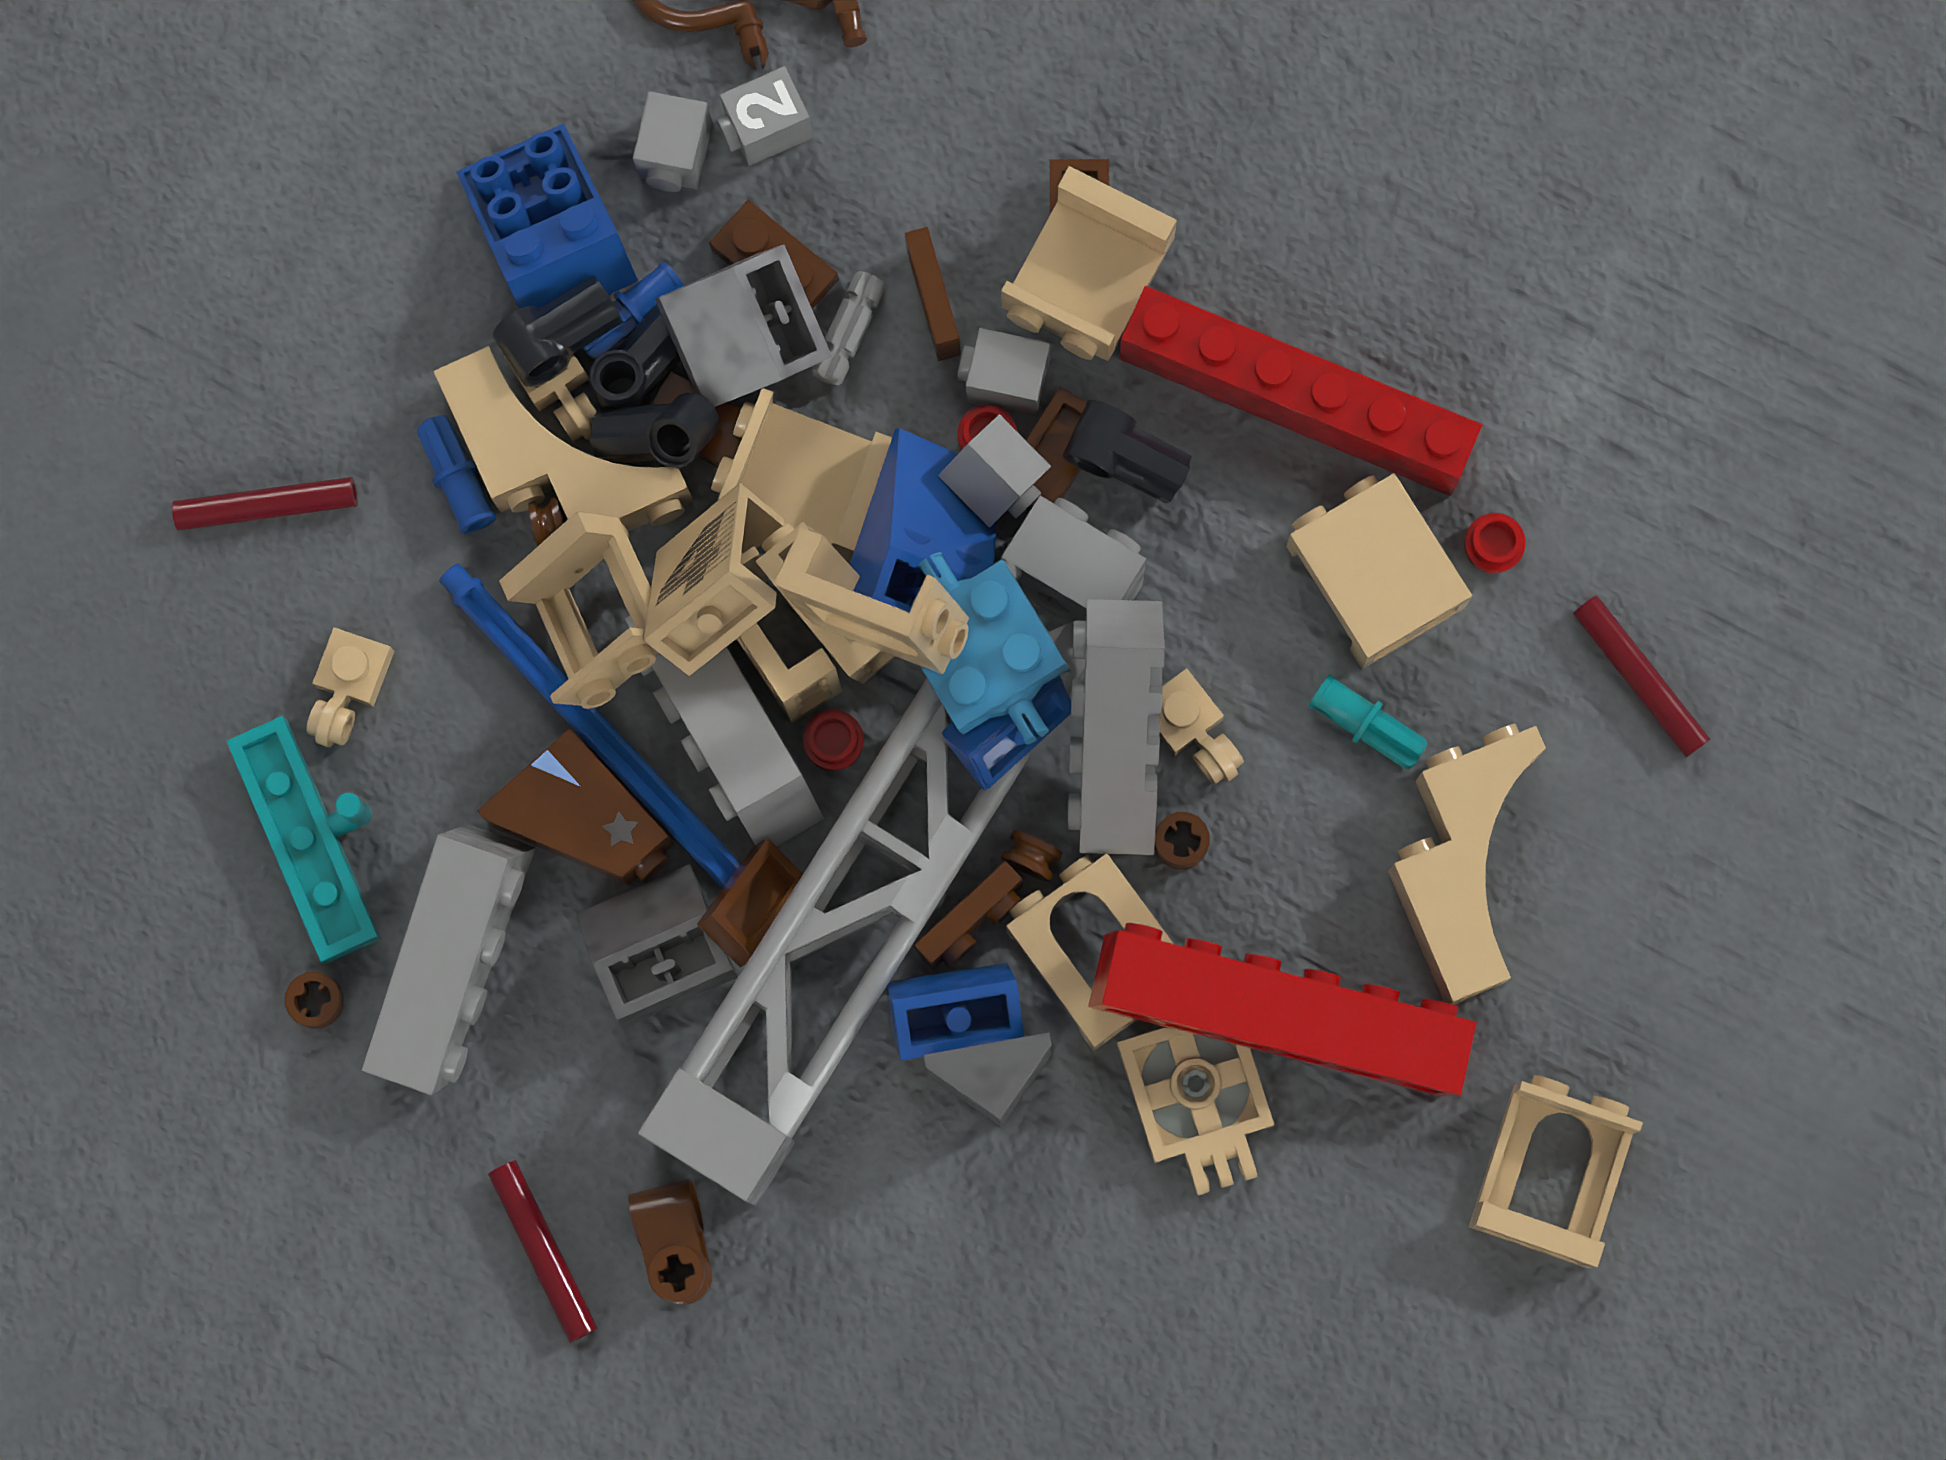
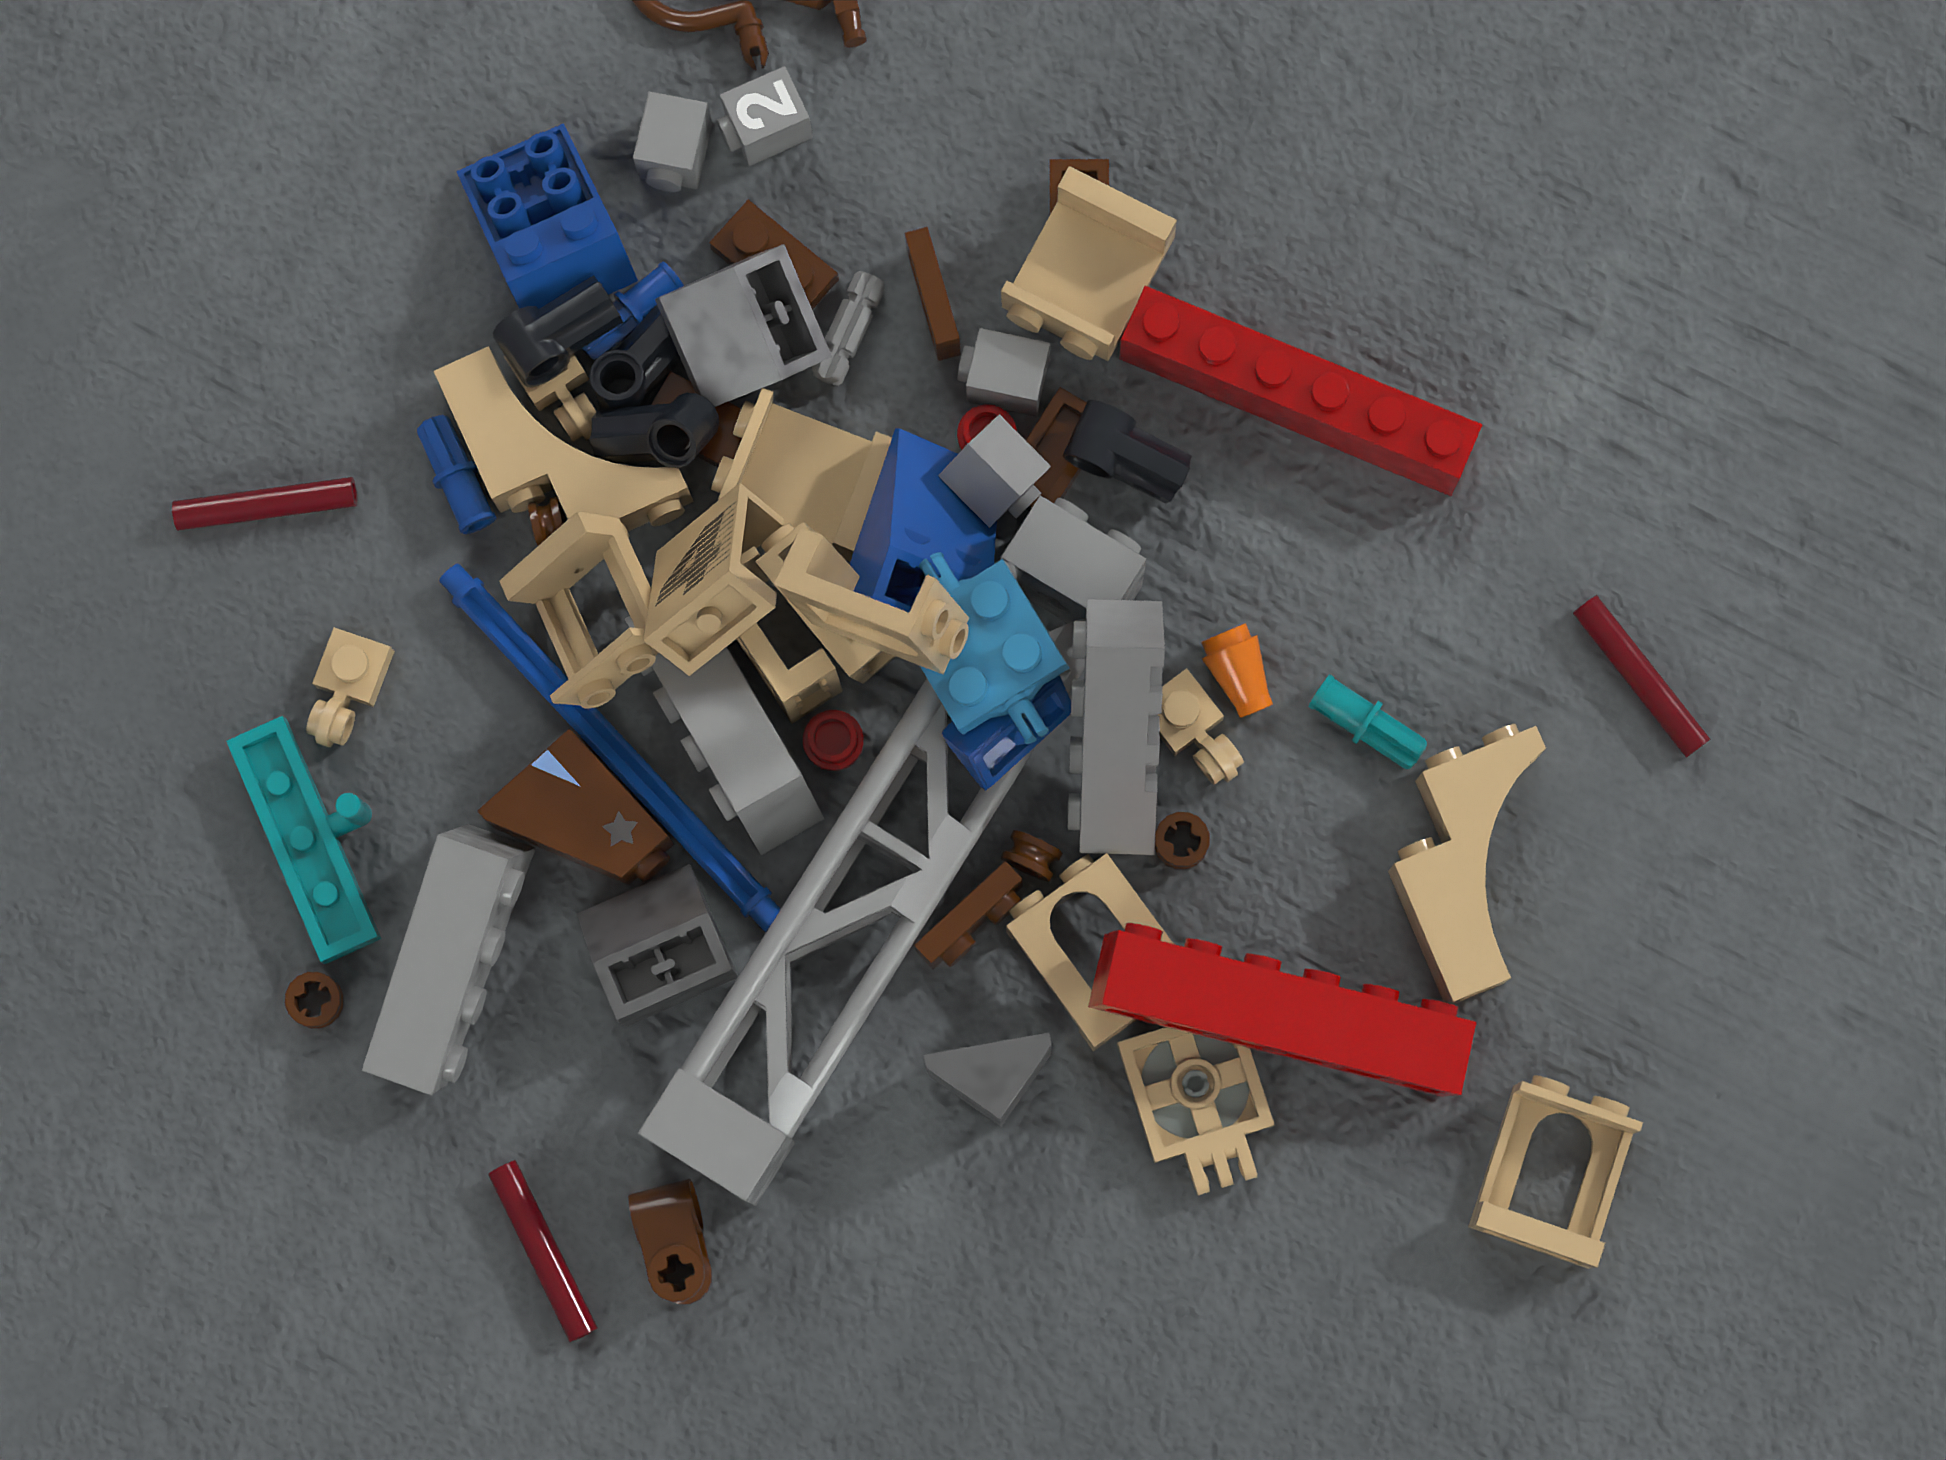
(750, 901): reddish brown tile -> none
(954, 1010): blue brick -> none
(1238, 668): none -> orange cone
(1378, 567): tan panel -> none
(1494, 543): red plate -> none

